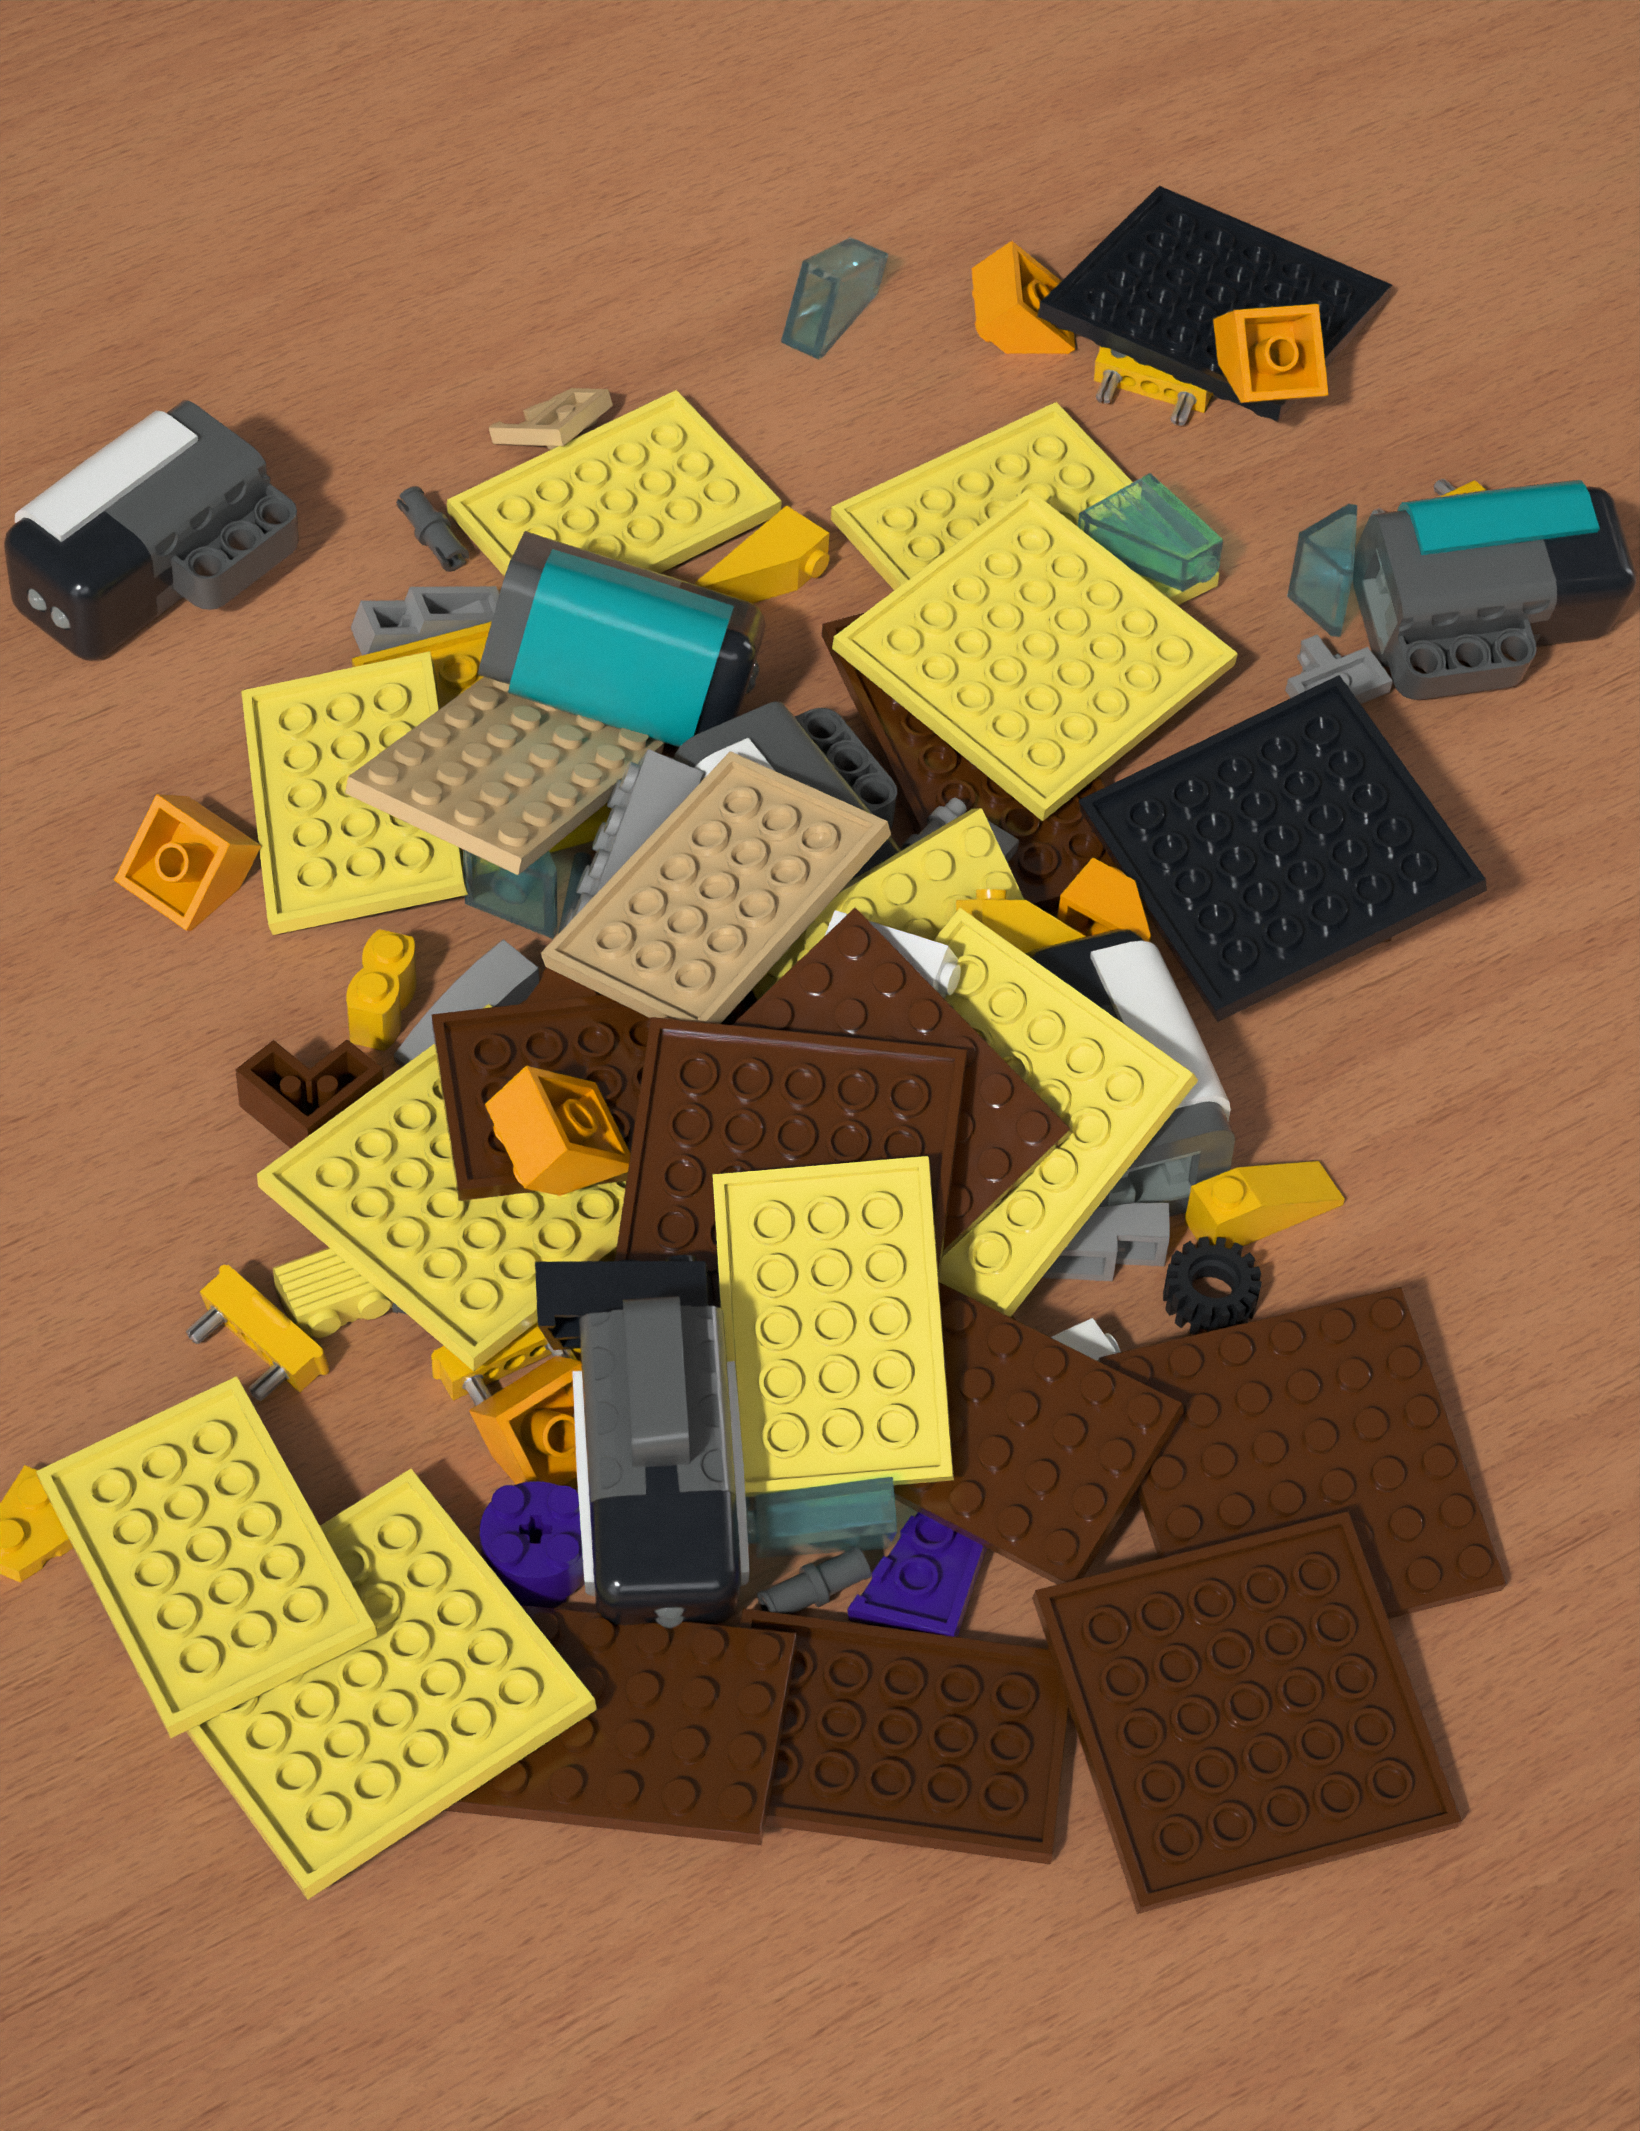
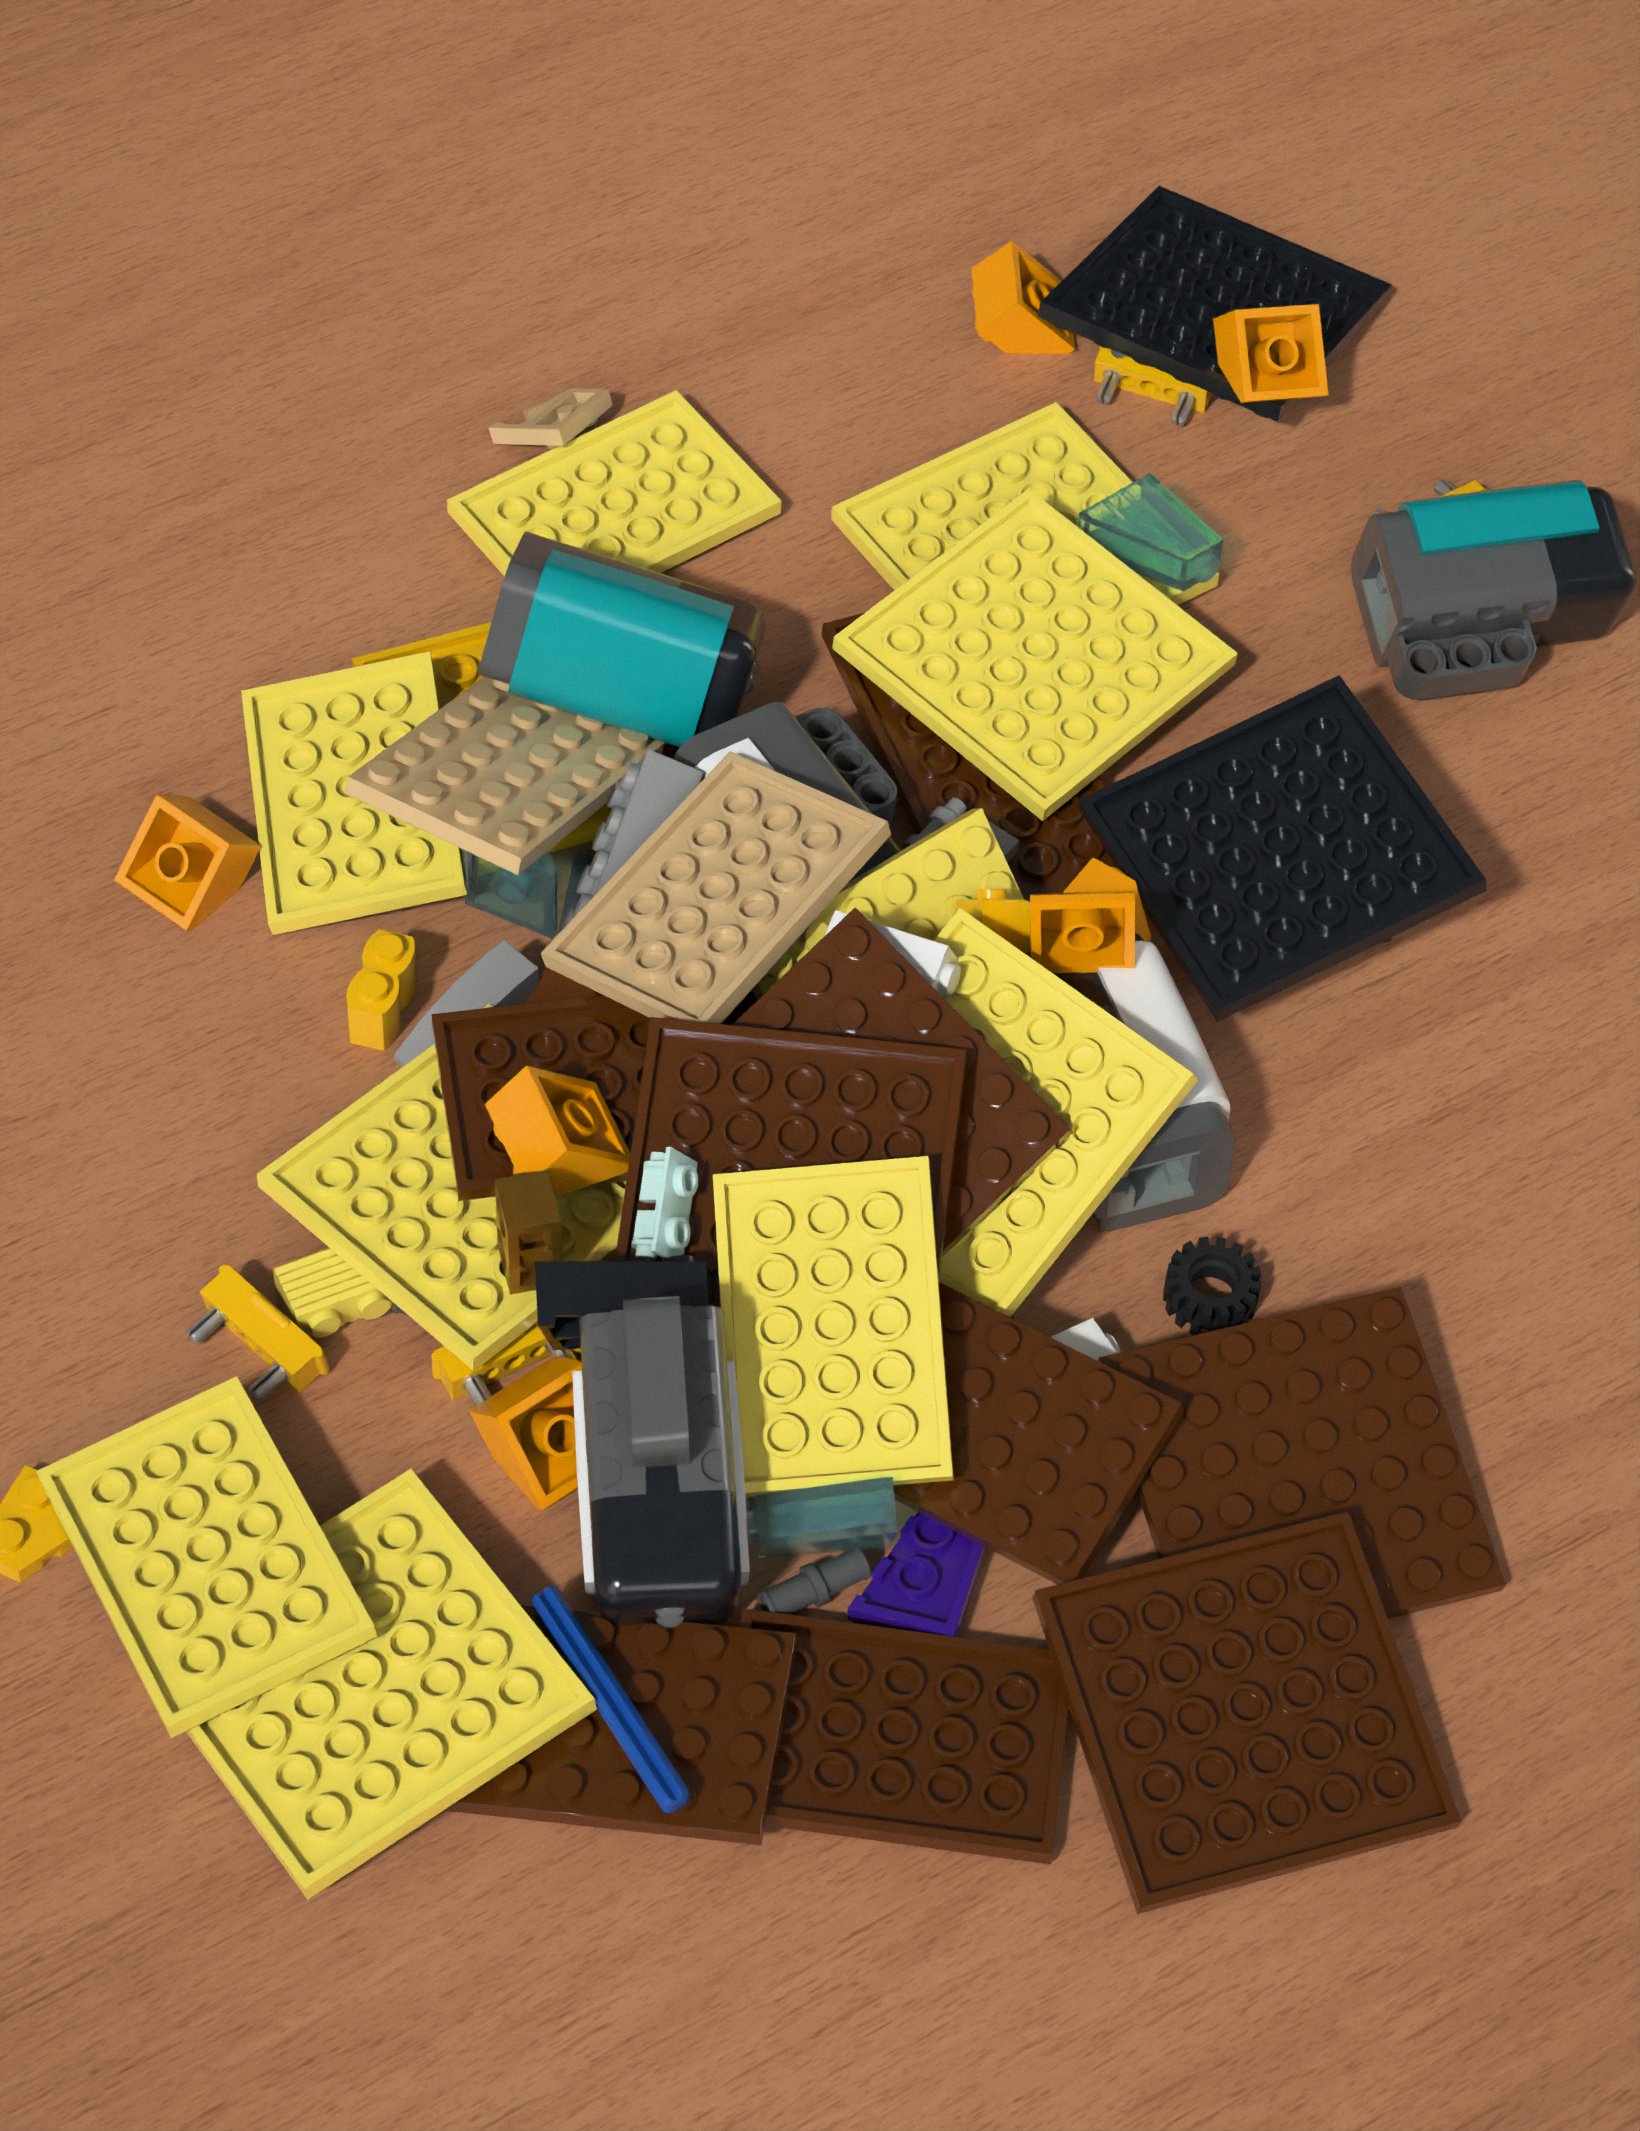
(143, 523): piece -> none
(298, 1099): reddish brown brick -> none
(421, 615): light grey slope -> none
(432, 528): dark grey pin -> none
(526, 1227): none -> pearl gold brick
(534, 1542): dark purple brick -> none
(611, 1700): none -> blue axle
(669, 1182): none -> light aqua hinge
(772, 559): yellow slope -> none
(832, 294): clear light blue slope -> none
(1083, 931): none -> light orange slope
(1115, 1236): light grey slope -> none
(1259, 1201): yellow slope -> none
(1325, 569): clear light blue slope -> none
(1358, 670): light grey hinge -> none

